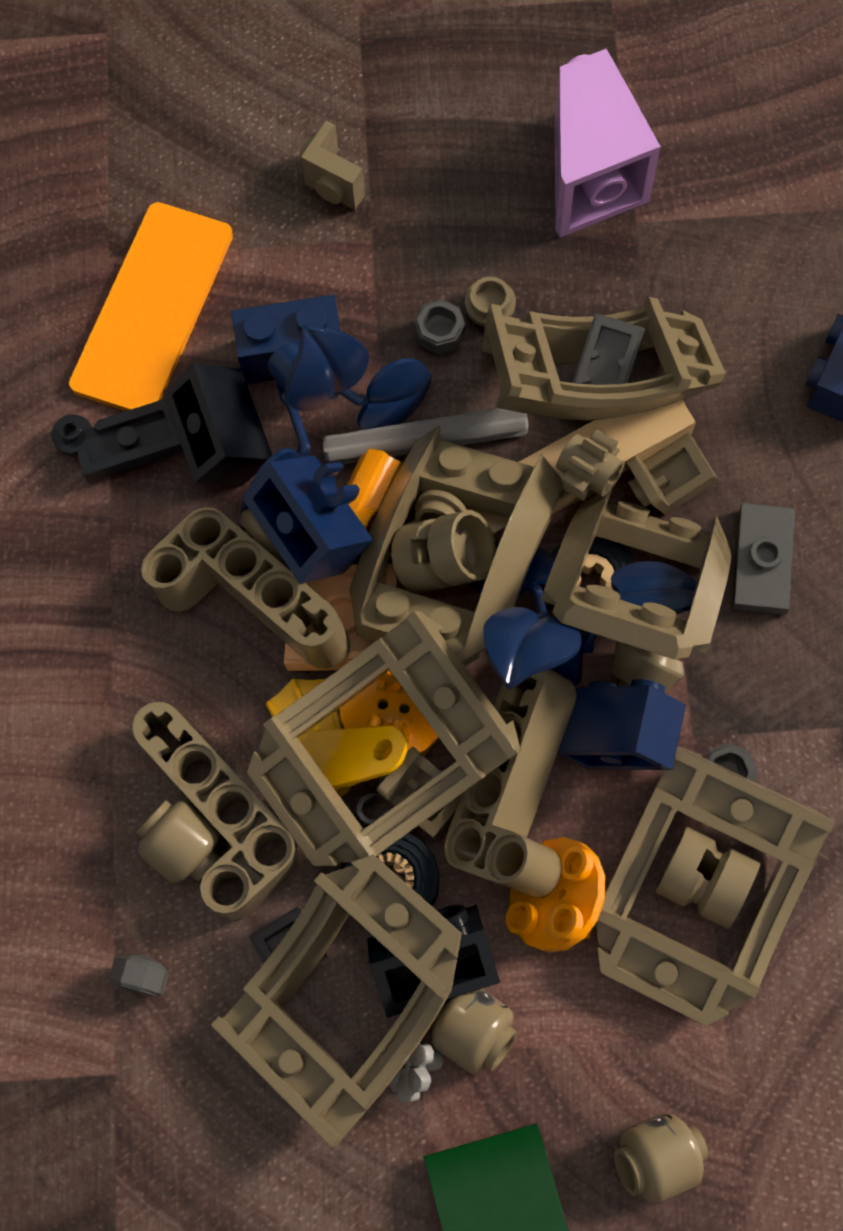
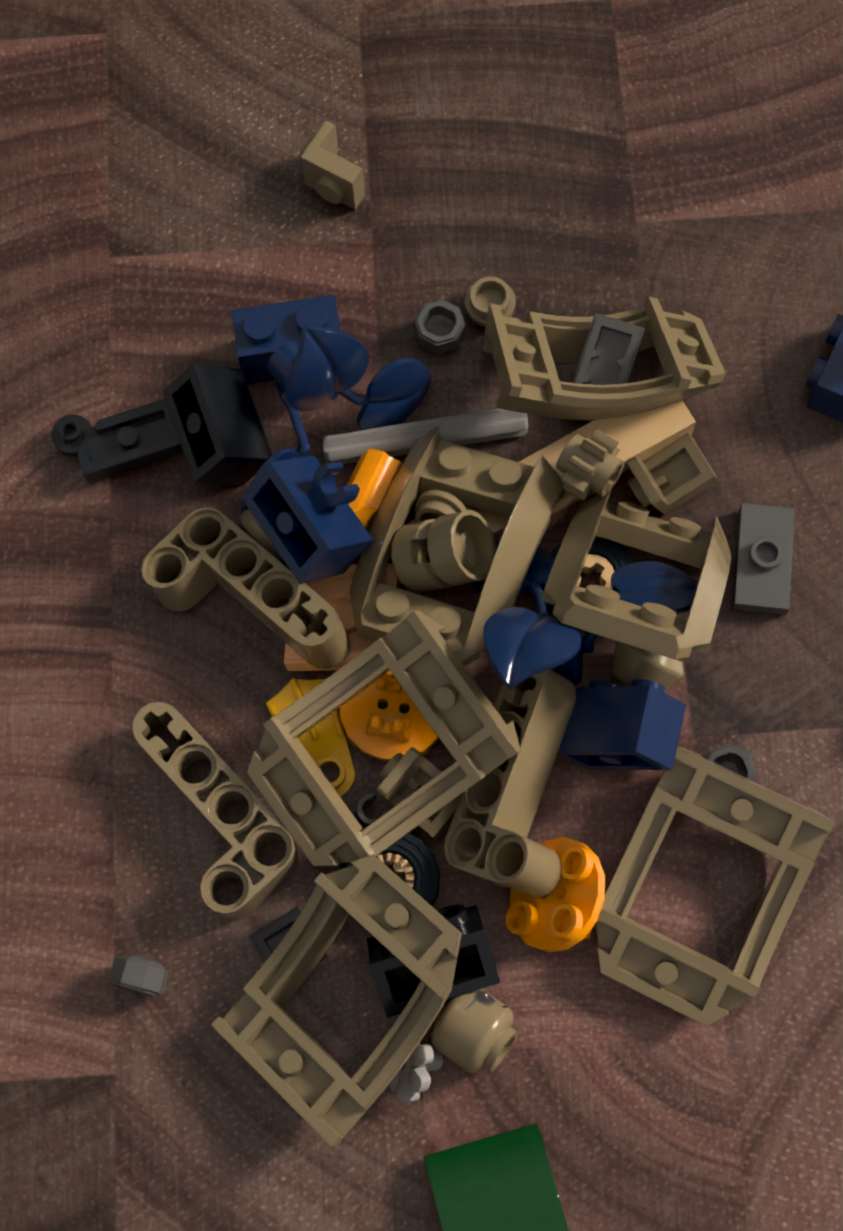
(151, 308): light orange piece -> none
(178, 841): dark tan head -> none
(356, 753): yellow piece -> none
(601, 145): lavender slope -> none
(661, 1158): dark tan head -> none
(728, 883): dark tan wheel -> none

